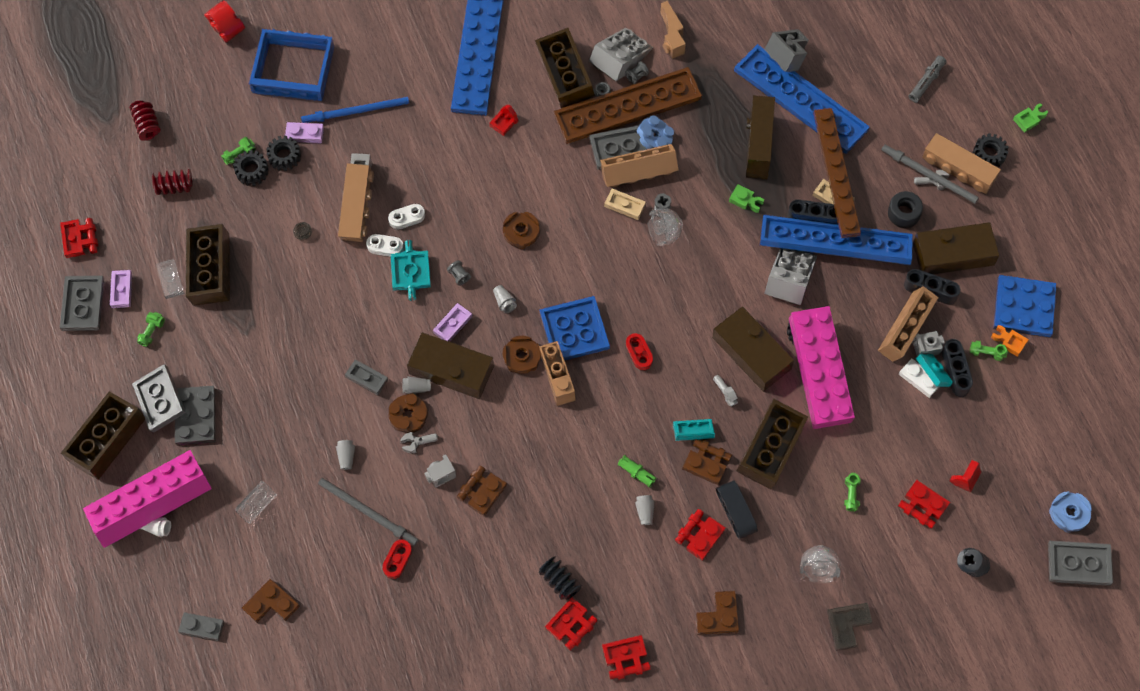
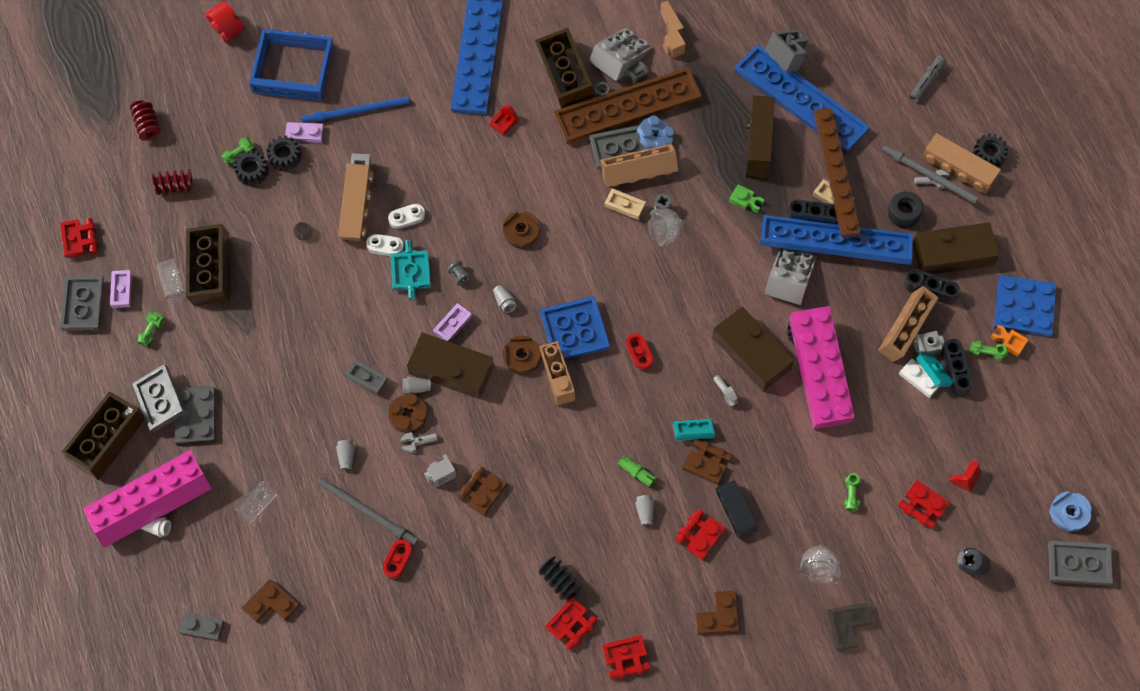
(772, 444): dark brown brick -> none
(1028, 119): bright green plate -> none

